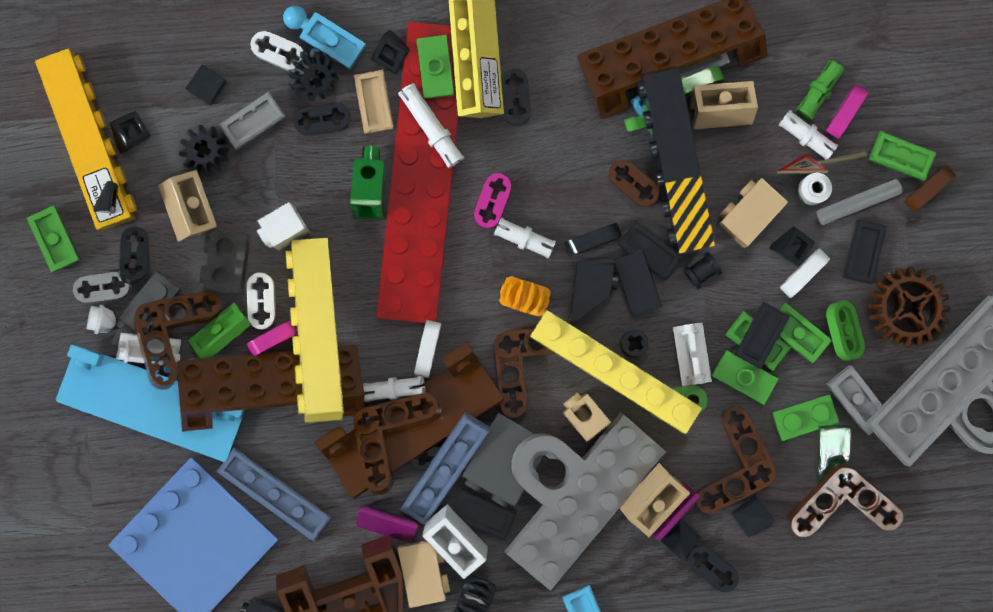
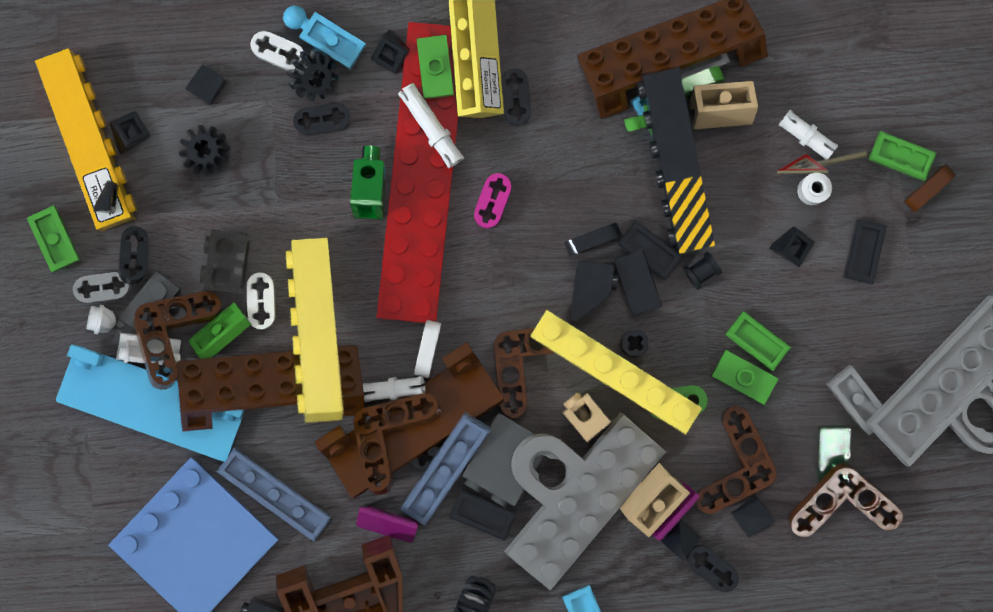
(187, 205): tan brick -> none
(252, 121): light grey plate -> none
(272, 338): dark pink beam -> none
(282, 227): white brick -> none
(373, 102): tan tile -> none
(423, 574): tan brick -> none
(455, 541): white brick -> none
(524, 237): white pin -> none
(524, 296): light orange gear -> none
(637, 177): reddish brown beam -> none
(692, 354): white hinge -> none
(752, 212): tan brick -> none
(761, 335): black tile -> none
(803, 335): bright green plate -> none
(805, 273): white beam -> none
(805, 417): bright green plate -> none
(820, 89): bright green pin -> none
(845, 330): bright green plate -> none
(847, 111): dark pink beam -> none
(859, 202): light grey axle -> none
(915, 318): reddish brown gear -> none

